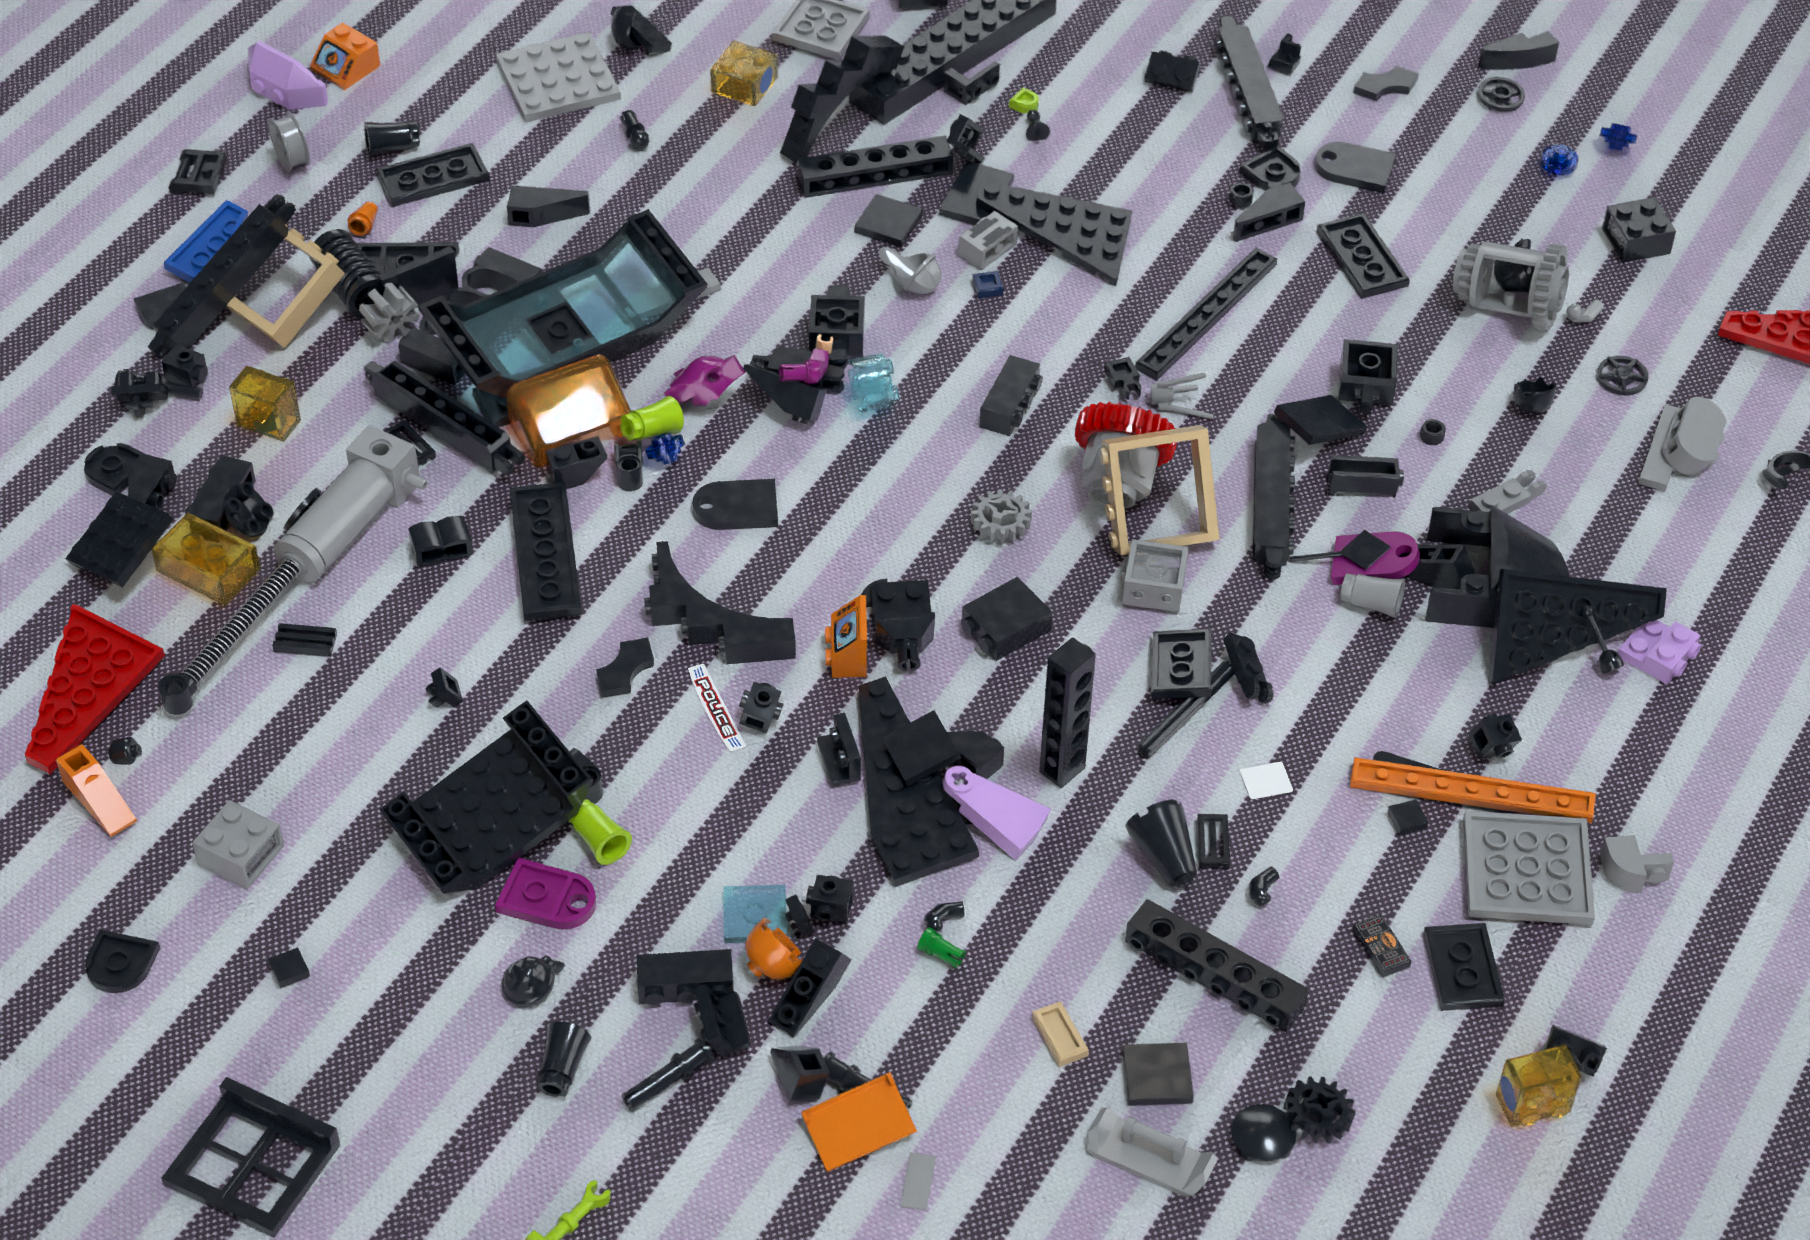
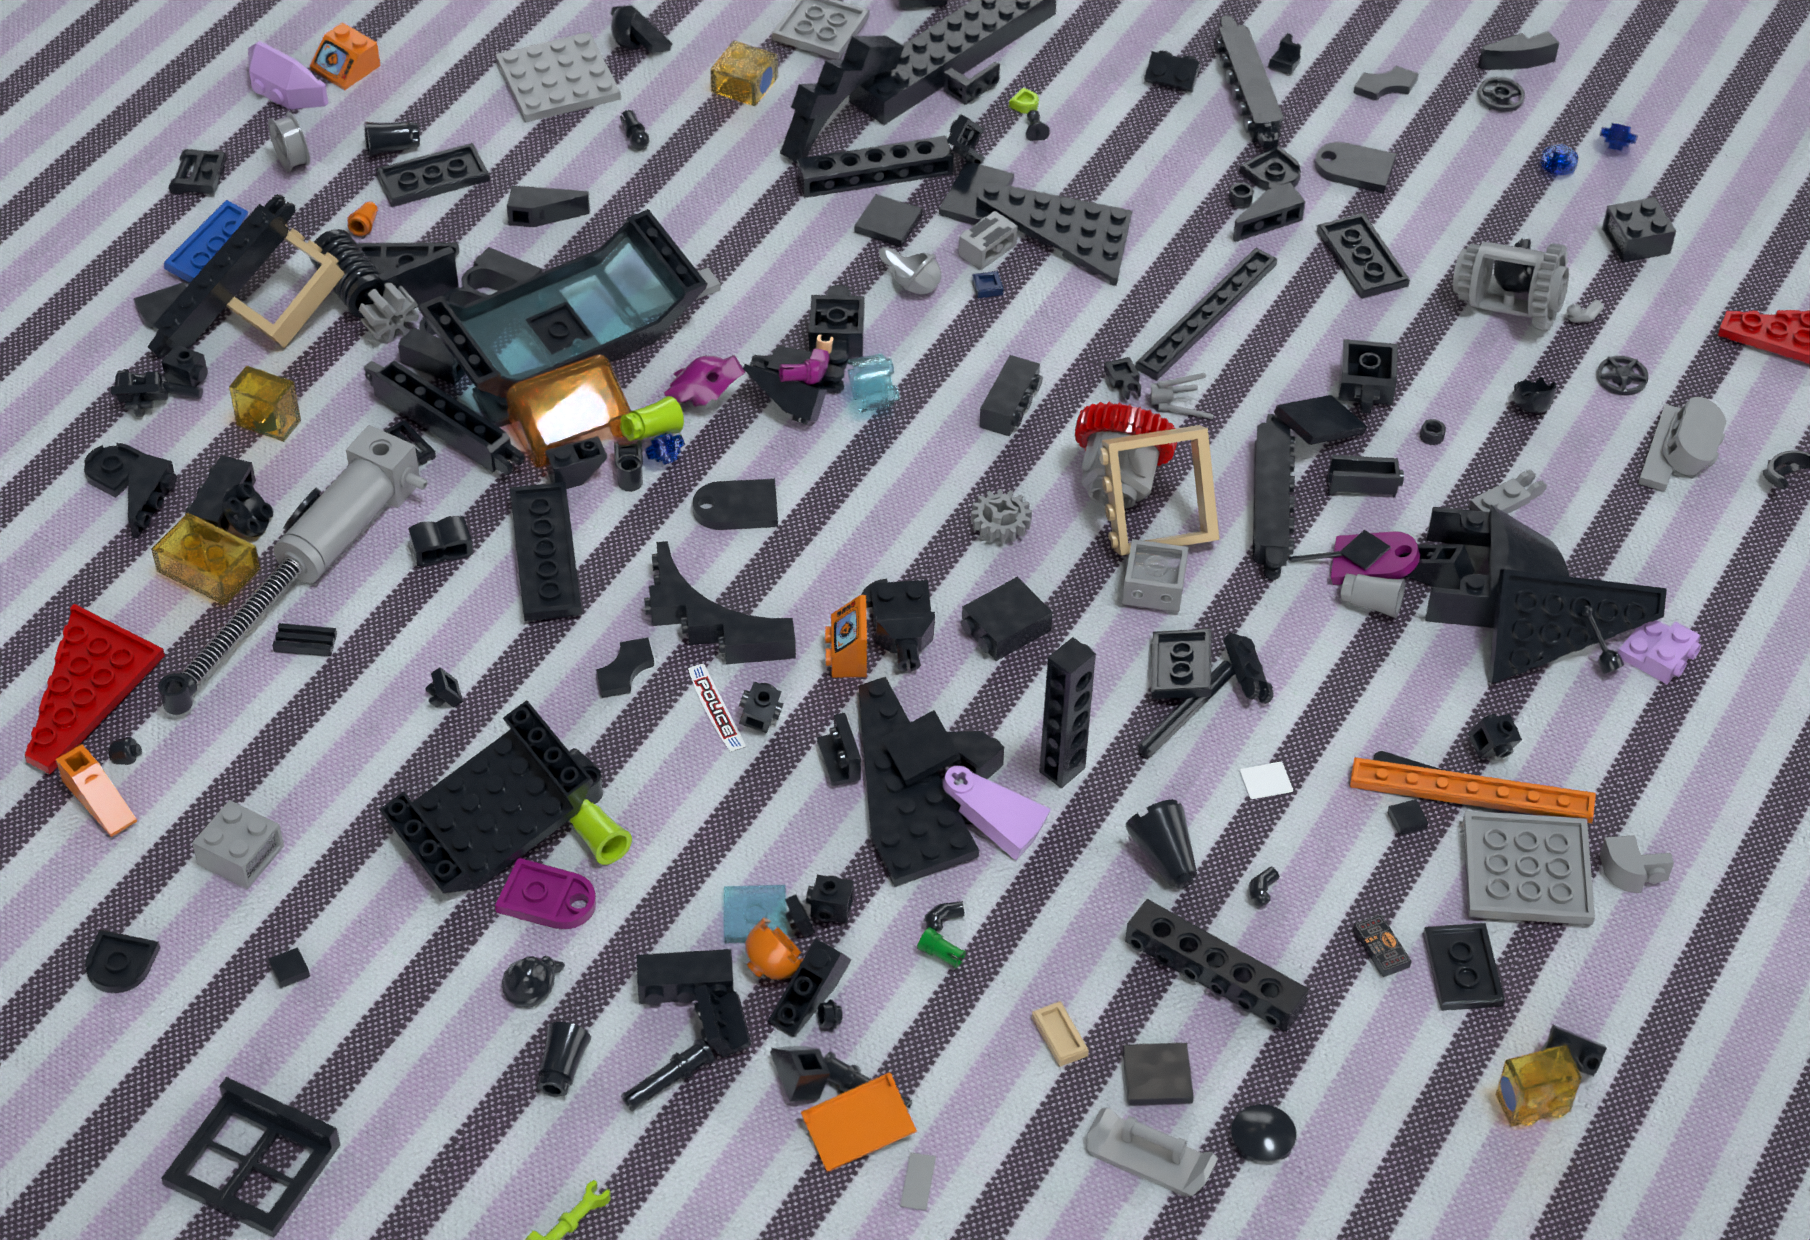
(119, 539): black plate -> none
(829, 1015): none -> black plate
(1213, 860): black tile -> none
(1319, 1109): black gear -> none

